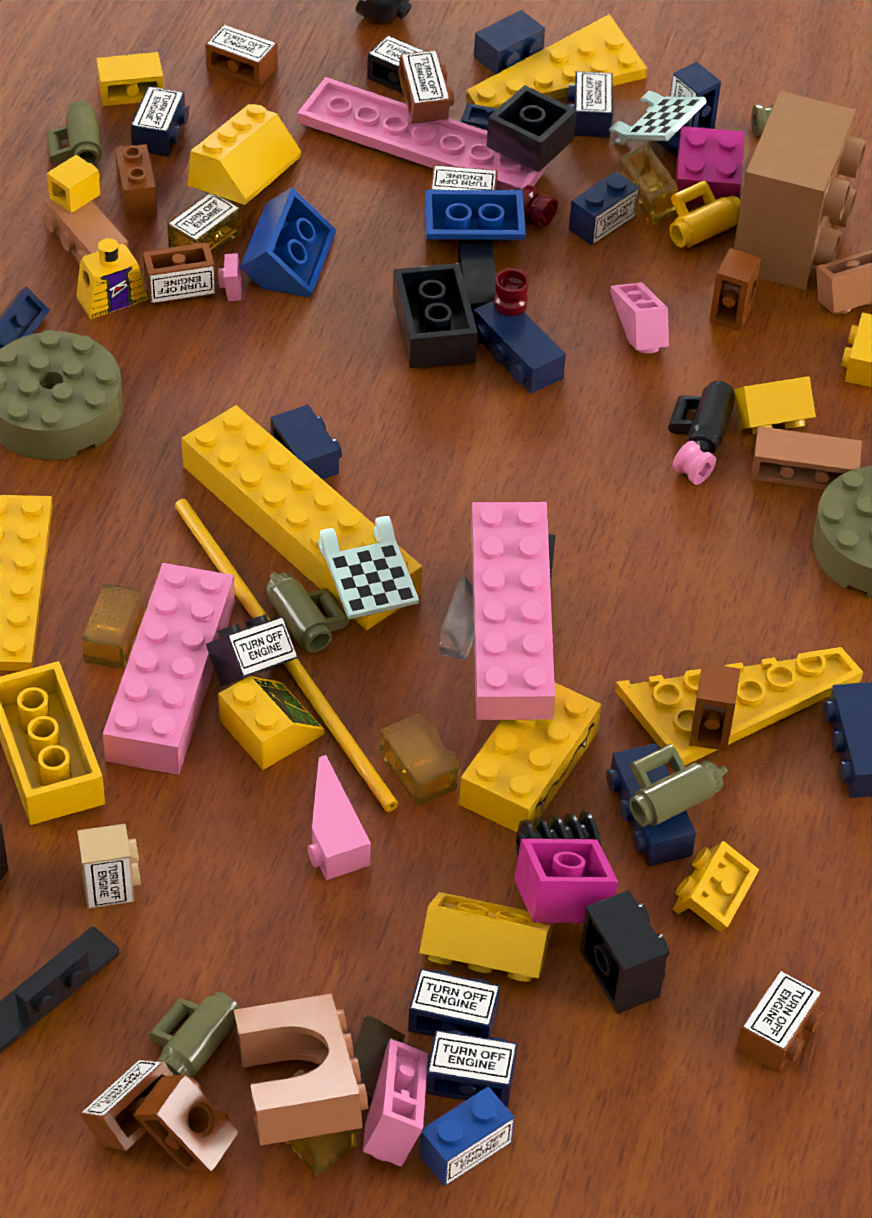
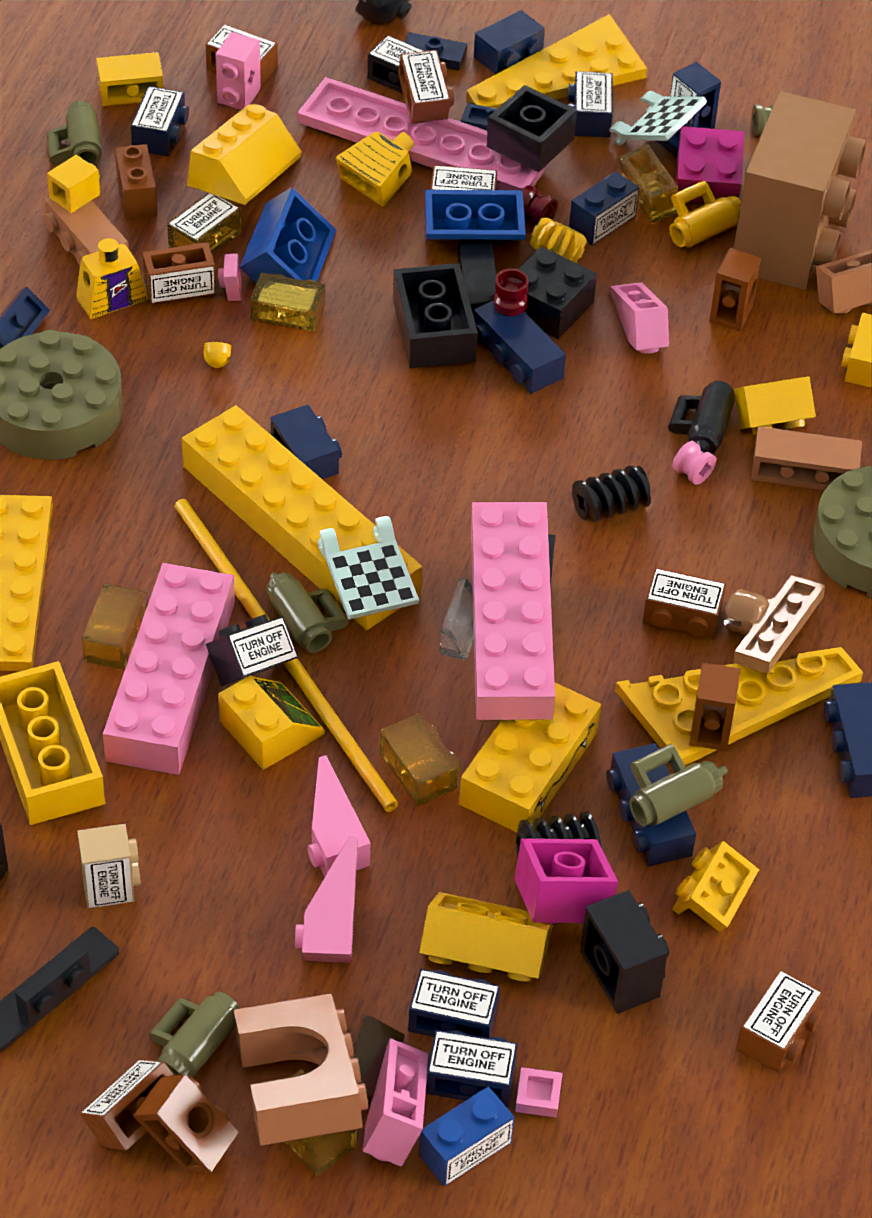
(217, 353): none -> yellow hinge
(238, 71): none -> bright pink brick
(288, 301): none -> clear yellow brick
(330, 915): none -> bright pink slope
(377, 165): none -> yellow torso
(448, 50): none -> dark blue plate
(538, 1092): none -> bright pink plate
(557, 291): none -> black brick
(558, 239): none -> yellow gear
(610, 491): none -> black piece
(684, 603): none -> brick
(770, 622): none -> medium nougat plate

